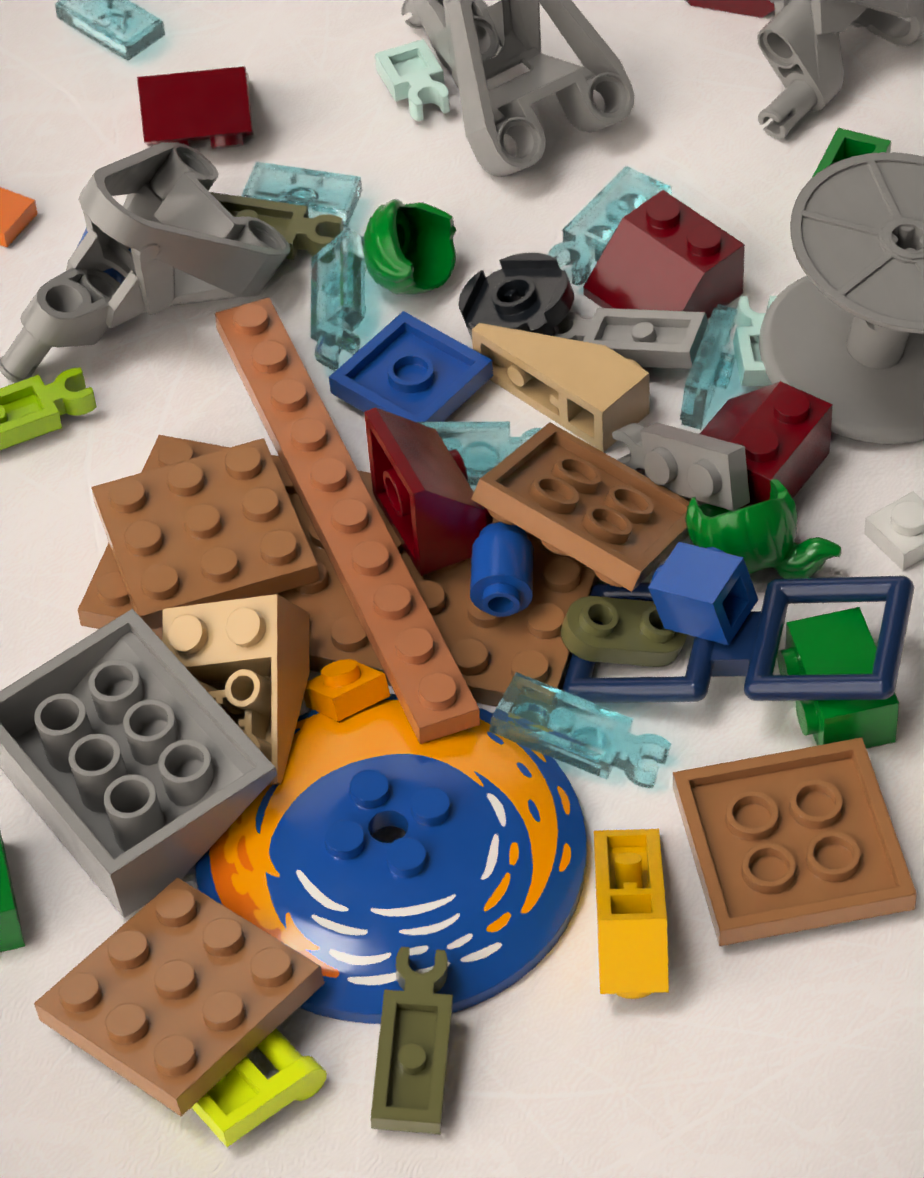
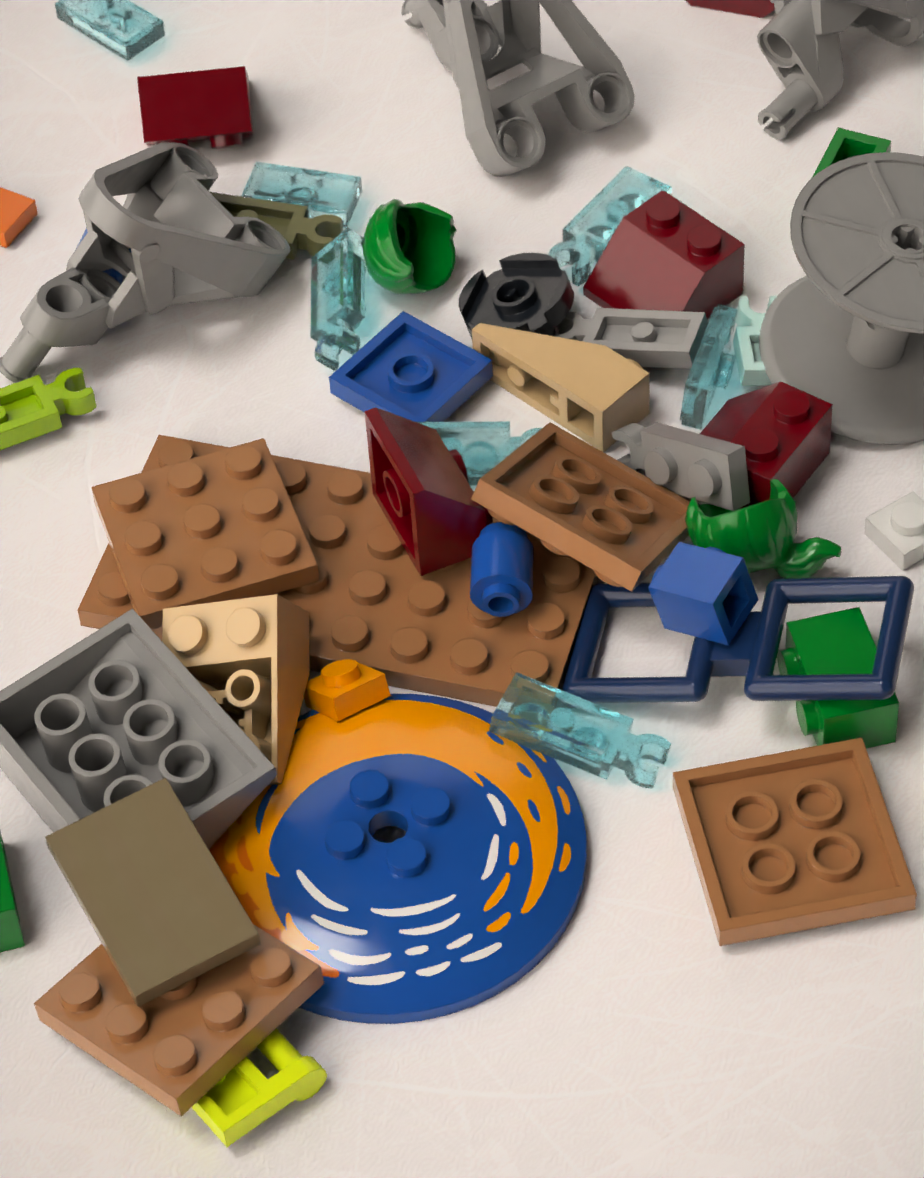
(152, 891): none -> dark tan tile
(348, 524): nougat plate -> none
(413, 74): light aqua plate -> none
(413, 1050): olive plate -> none
(626, 635): olive plate -> none
(631, 913): yellow slope -> none

